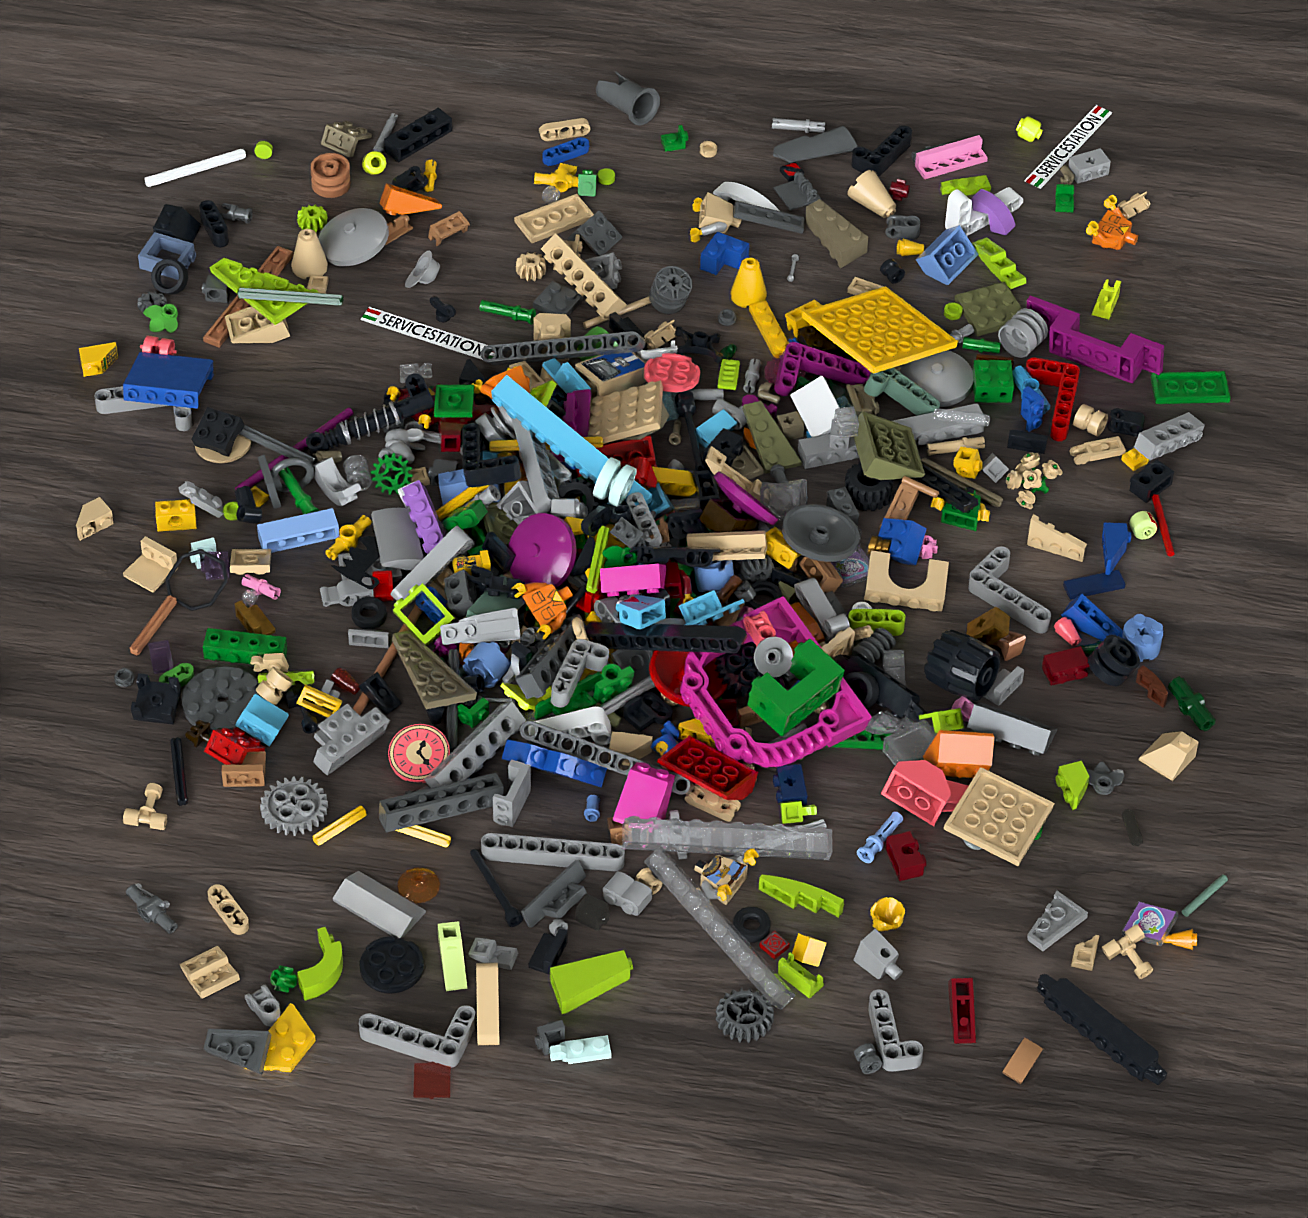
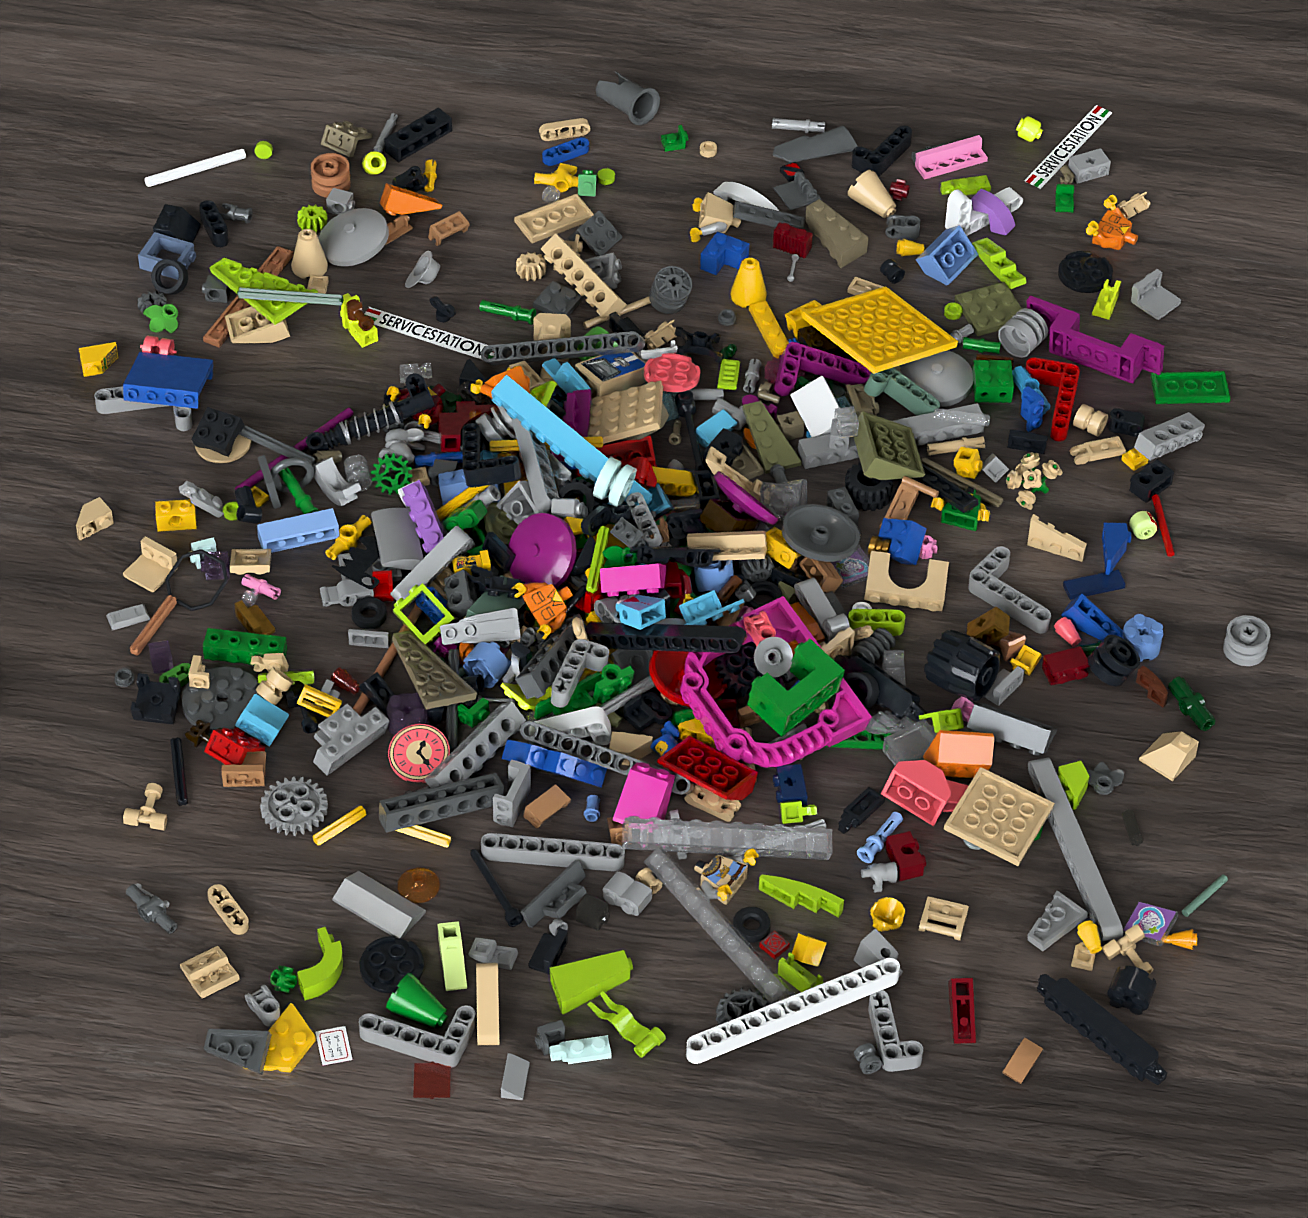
(128, 617): none -> light grey tile
(197, 674): none -> tan bracket
(333, 1045): none -> white sticker
(339, 201): none -> light grey brick
(358, 324): none -> hips
(405, 711): none -> clear purple brick
(416, 1003): none -> green cone
(428, 460): none -> blue pin
(454, 401): green hinge -> none
(514, 1077): none -> light grey slope
(546, 806): none -> medium nougat hinge
(629, 1028): none -> lime flag
(681, 716): none -> green bracket
(786, 1017): none -> white beam
(792, 240): none -> dark red brick
(860, 809): none -> black hinge
(879, 873): none -> light grey piece
(944, 912): none -> tan plate
(1026, 659): none -> yellow bracket
(1076, 850): none -> light grey beam
(1084, 272): none -> black tile
(1089, 935): none -> yellow cone
(1131, 989): none -> black brick
(1152, 297): none -> light grey bracket
(1246, 640): none -> light grey wheel

